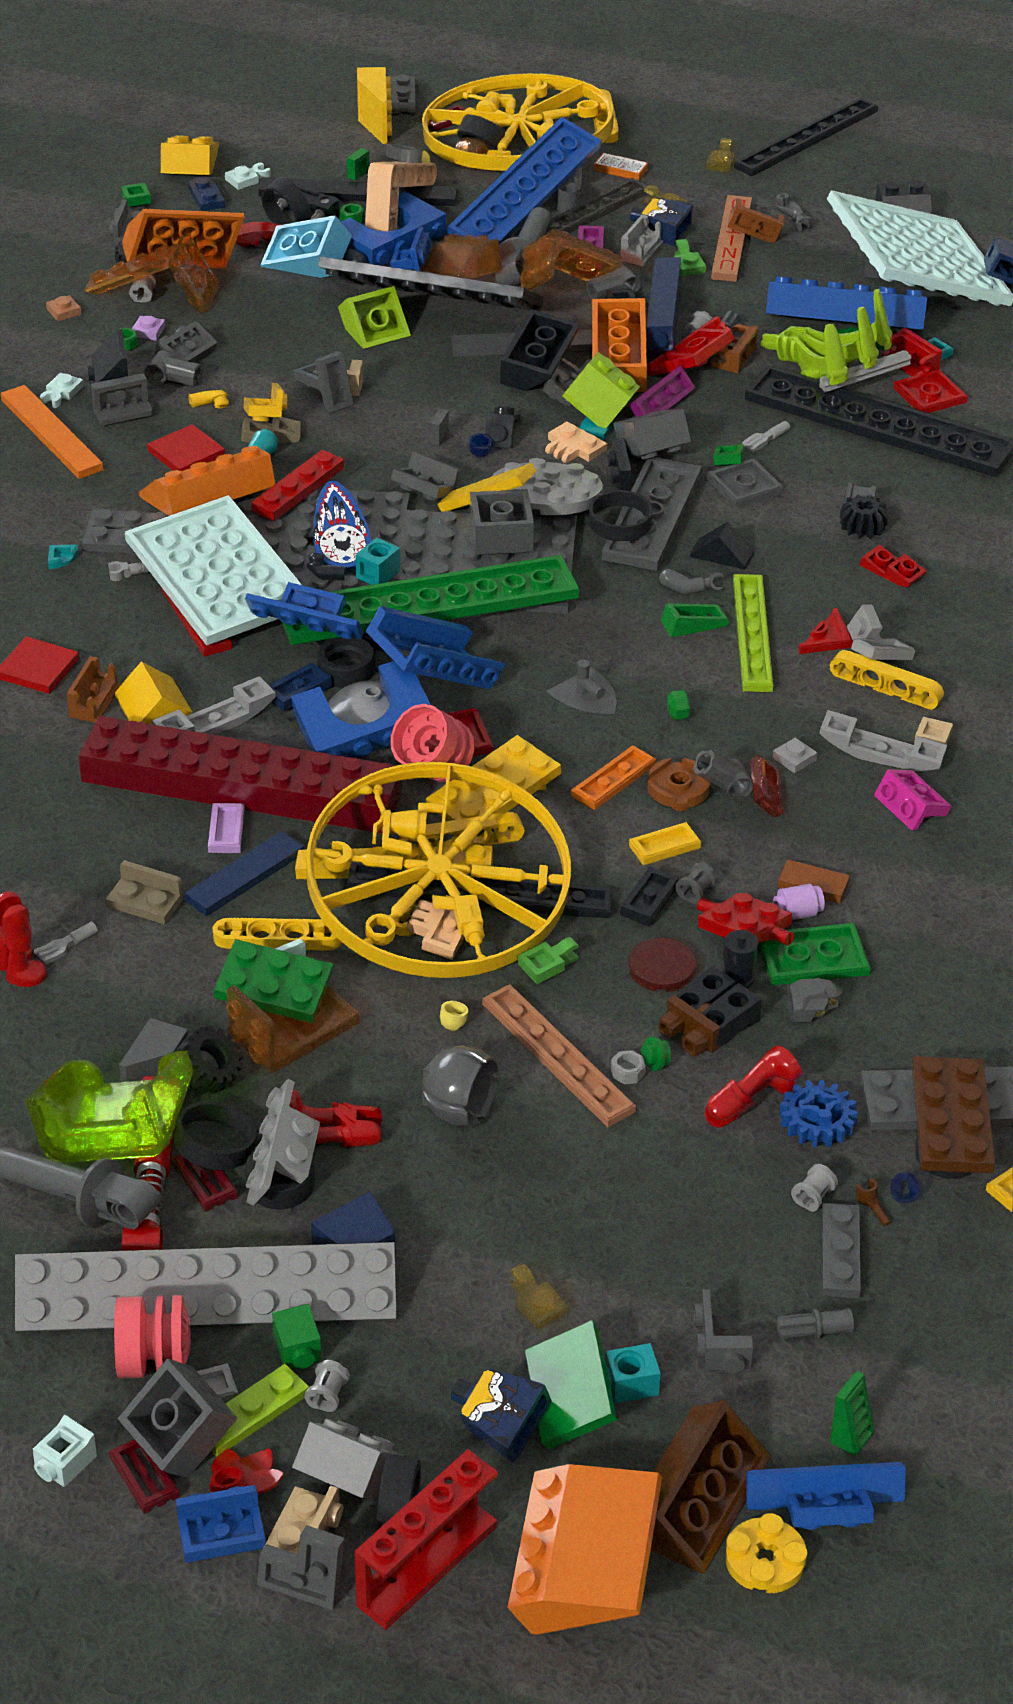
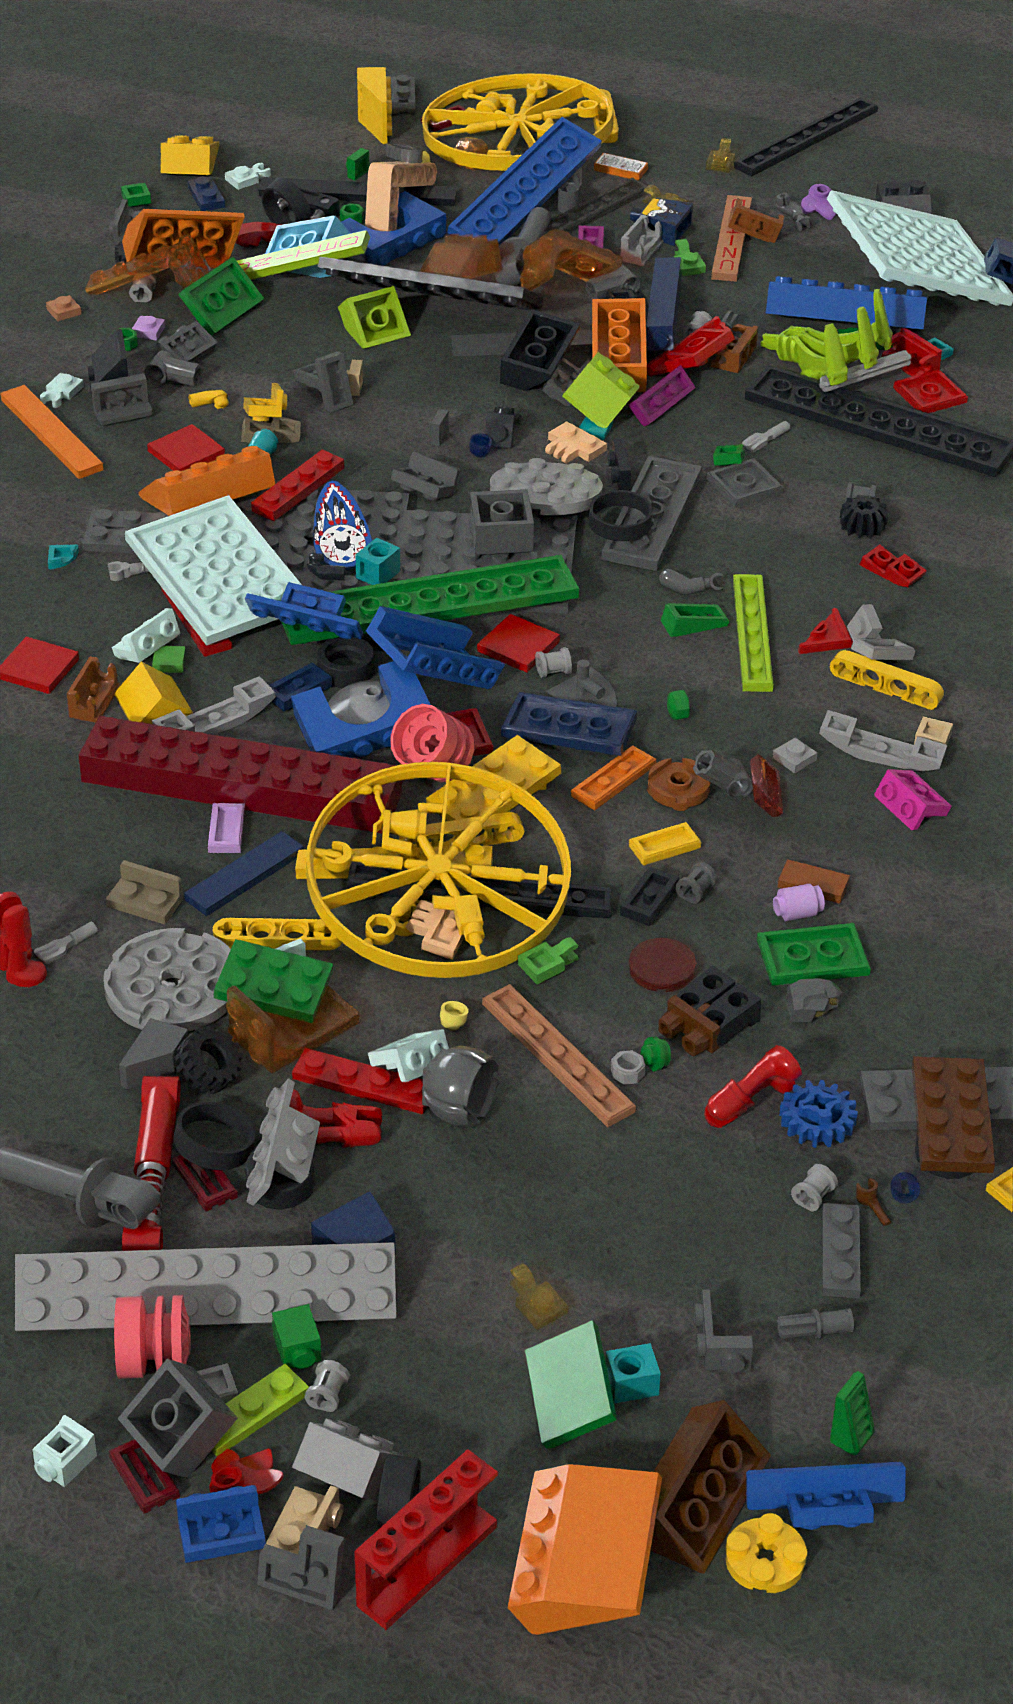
(93, 1120): clear neon green windscreen -> none
(138, 973): none -> light grey plate
(148, 637): none -> light aqua bracket
(169, 659): none -> bright green tile
(221, 296): none -> green plate
(305, 255): none -> tile
(359, 1080): none -> red plate
(410, 1053): none -> light aqua bracket
(414, 257): blue bracket -> none
(481, 128): black tyre -> none
(502, 1409): dark blue torso -> none
(504, 481): yellow tile -> none
(517, 641): none -> red tile
(553, 662): none -> light grey bush
(569, 723): none -> dark blue piece
(653, 433): dark grey brick -> none
(723, 547): black slope -> none
(740, 957): black piece -> none
(748, 914): red plate -> none
(817, 201): none -> medium lavender plate

